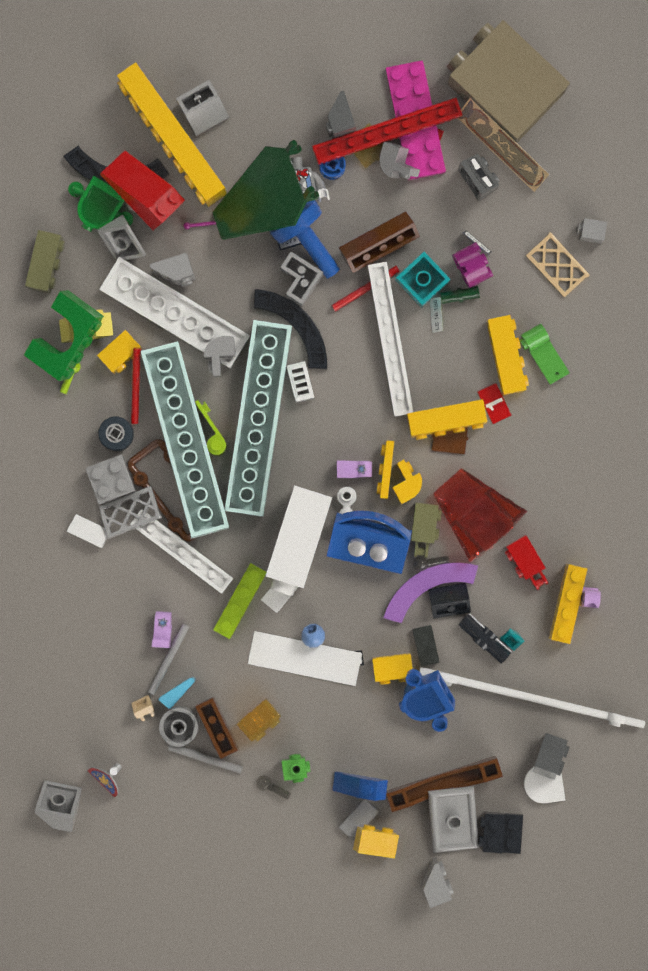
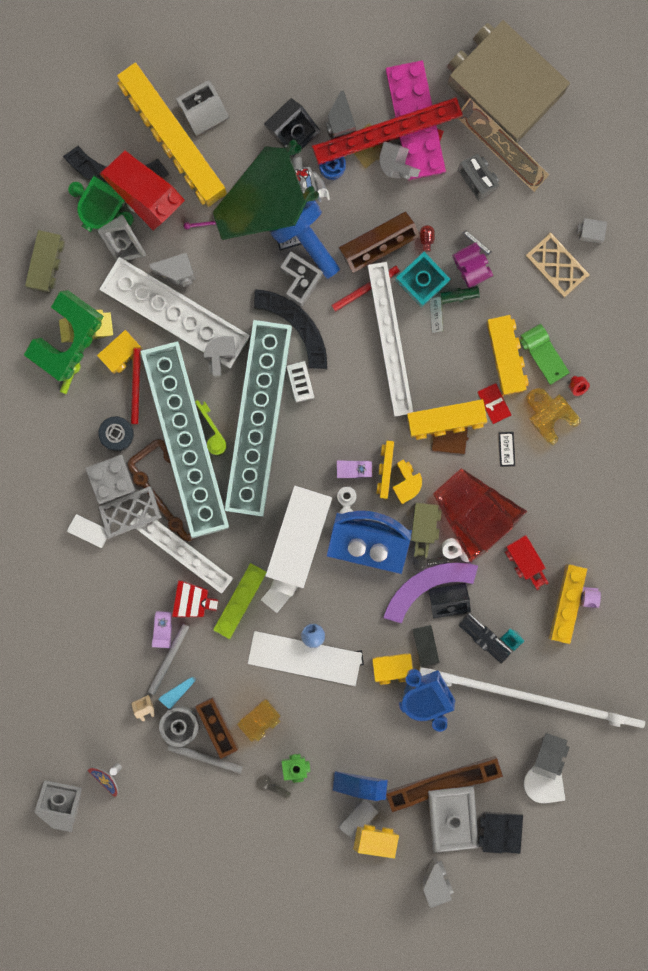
(192, 601): none -> torso
(292, 123): none -> black slope
(427, 237): none -> clear red cylinder
(455, 551): none -> white plate
(506, 449): none -> sticker
(548, 412): none -> clear yellow piece
(579, 385): none -> red tile

